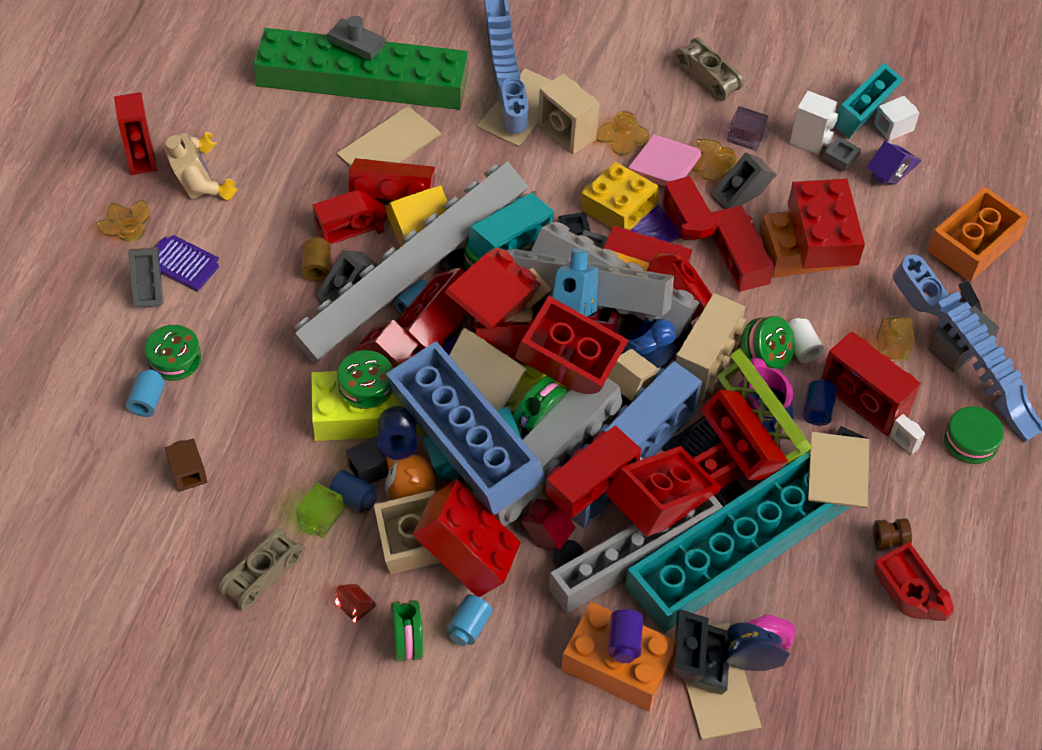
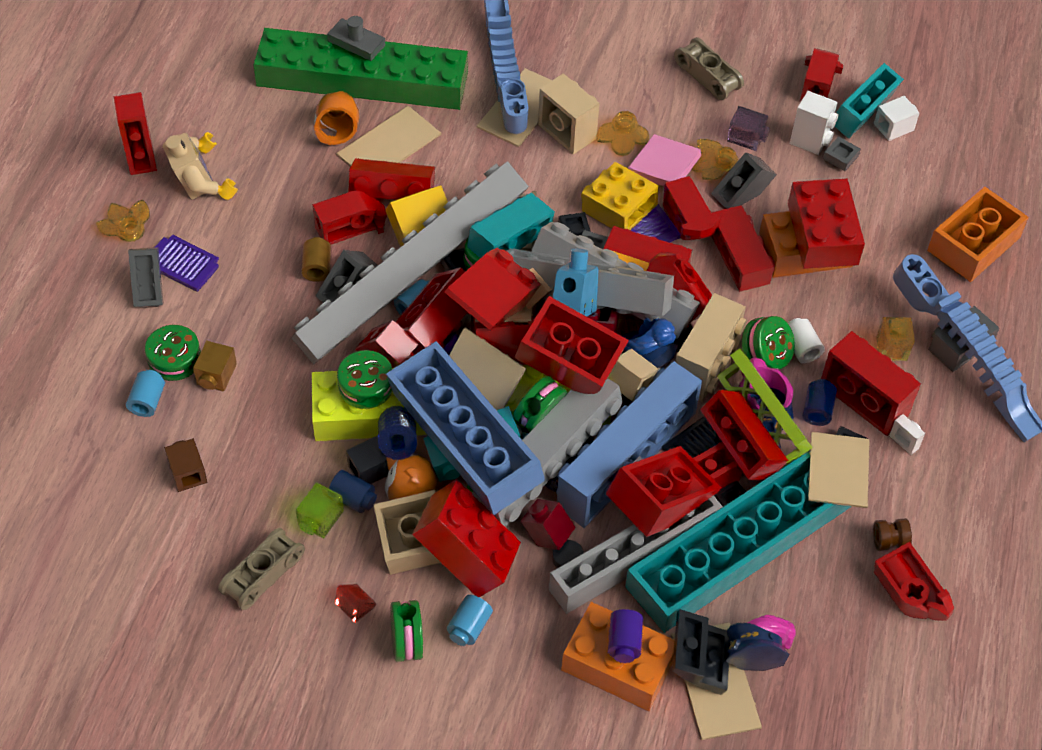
(215, 366): none -> pearl gold brick
(338, 113): none -> orange piece
(590, 471): red brick -> none
(821, 72): none -> red piece
(892, 163): dark purple slope -> none
(968, 295): black tile -> none
(973, 435): green head -> none

